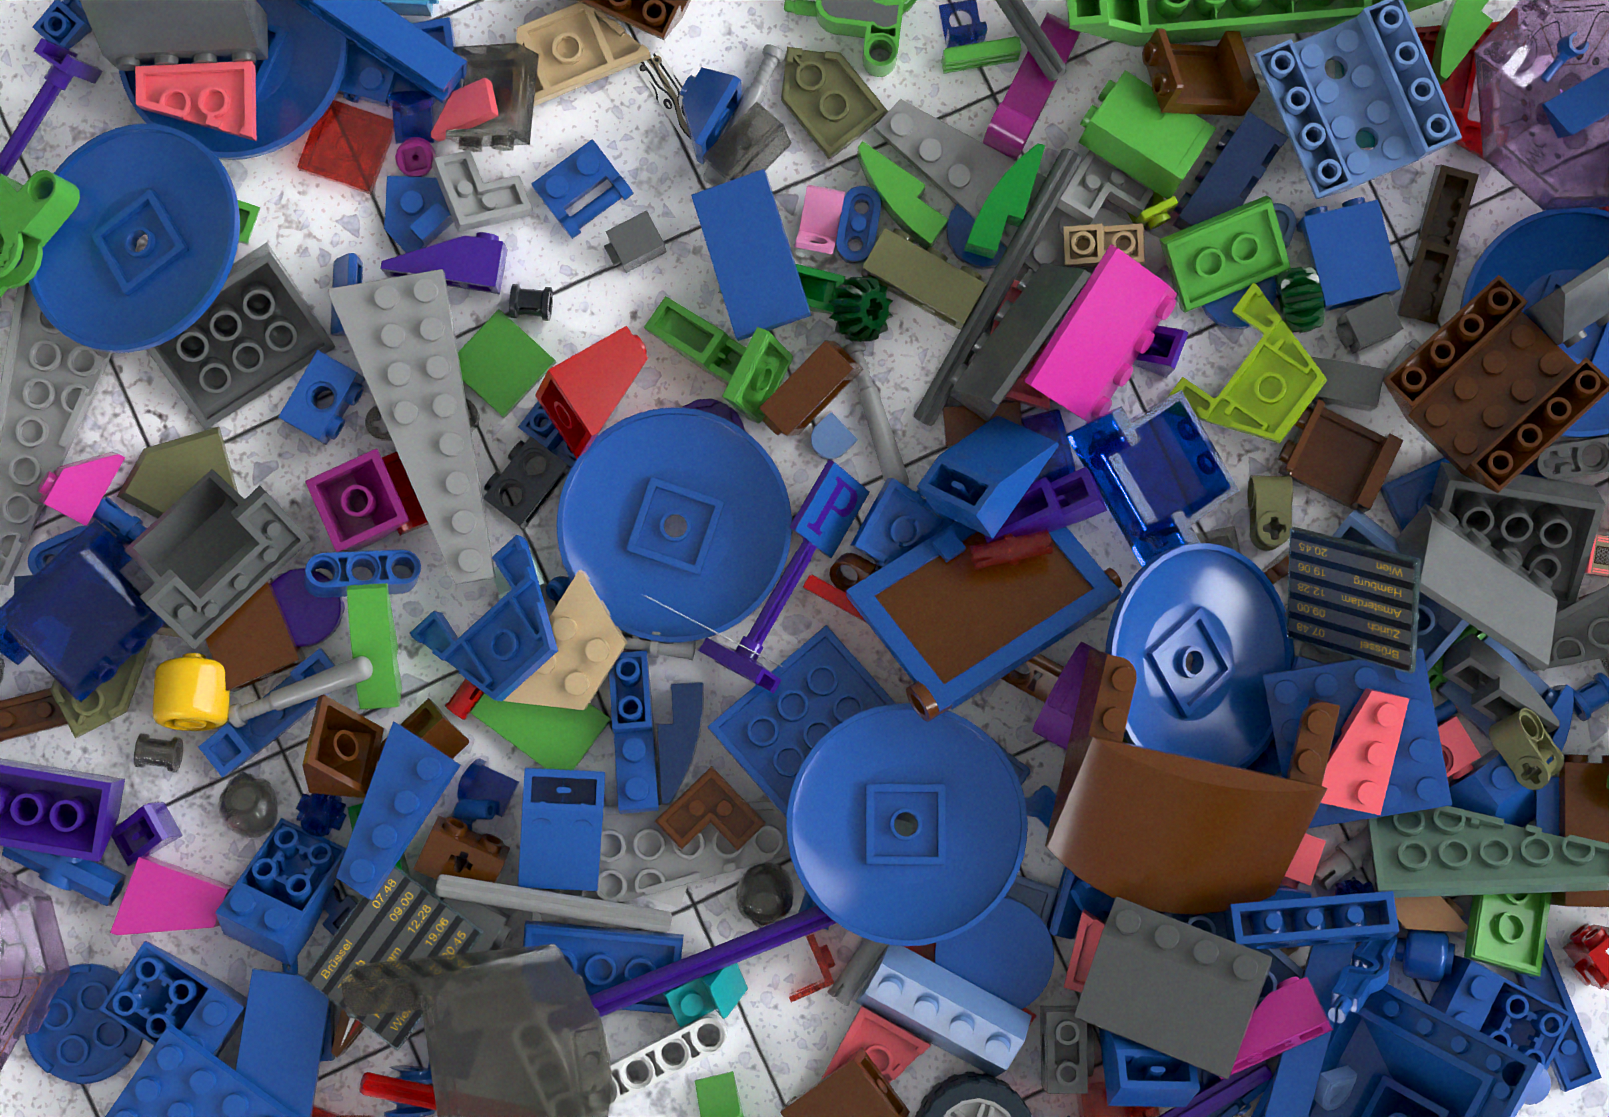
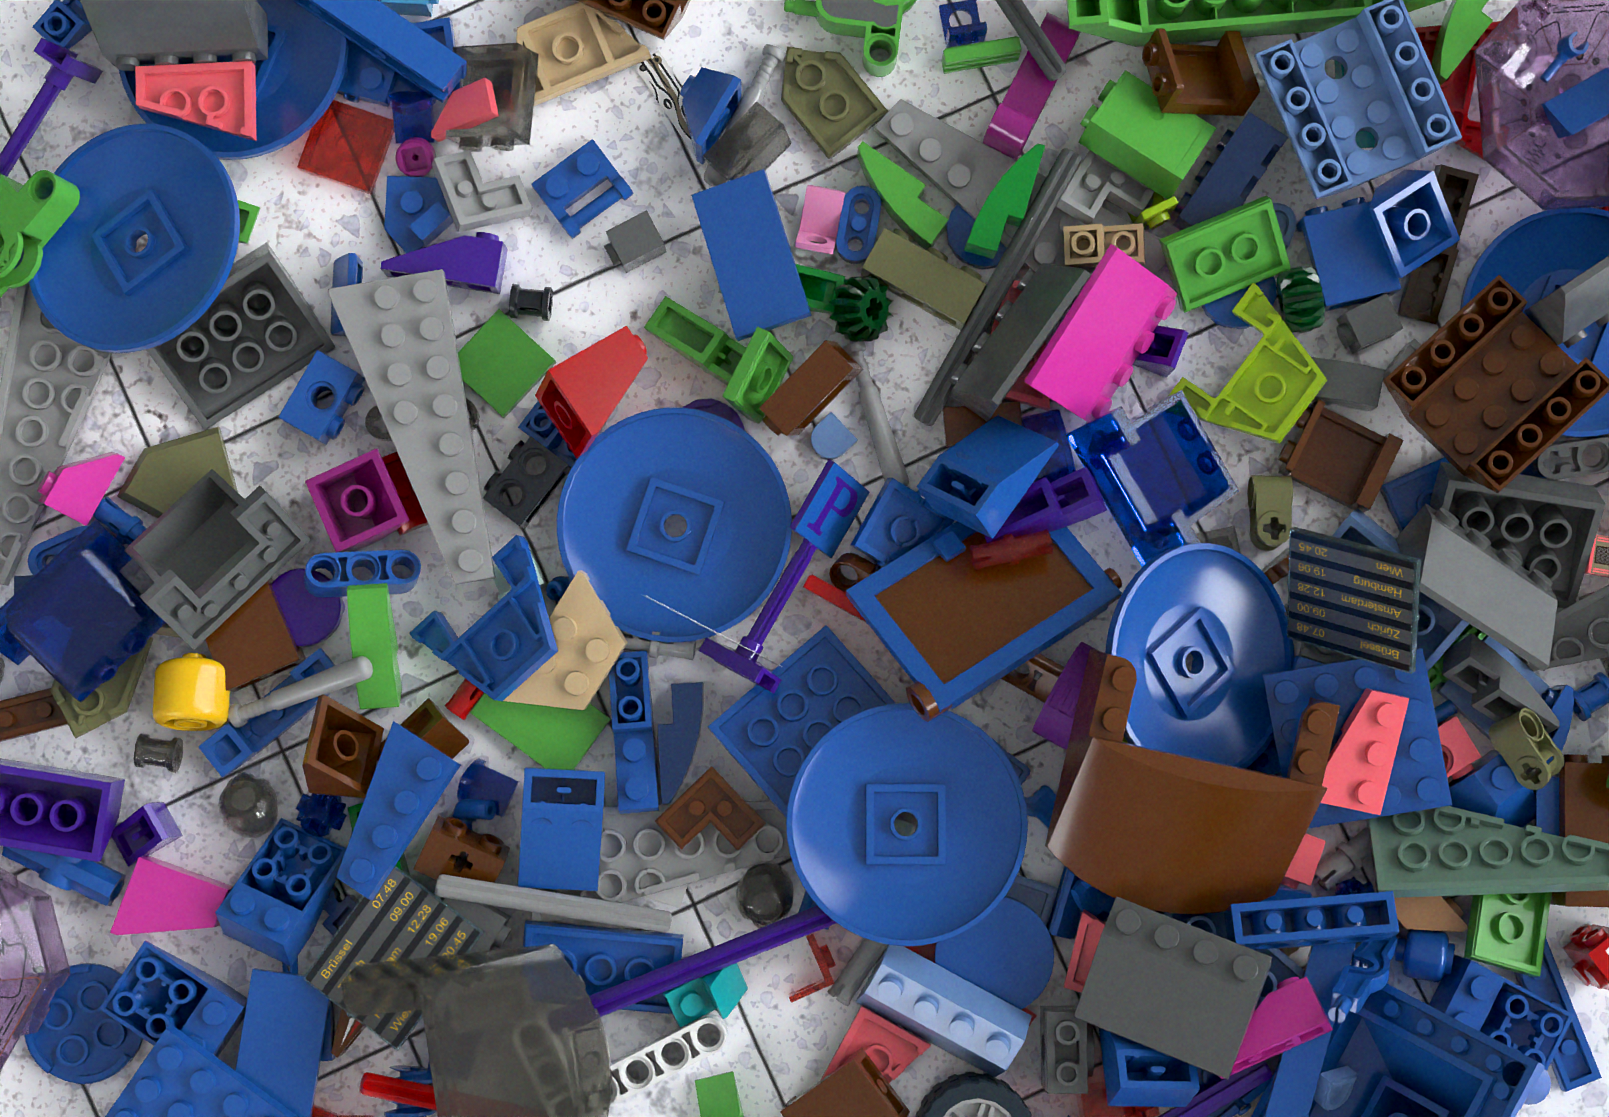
(1412, 219): none -> blue slope

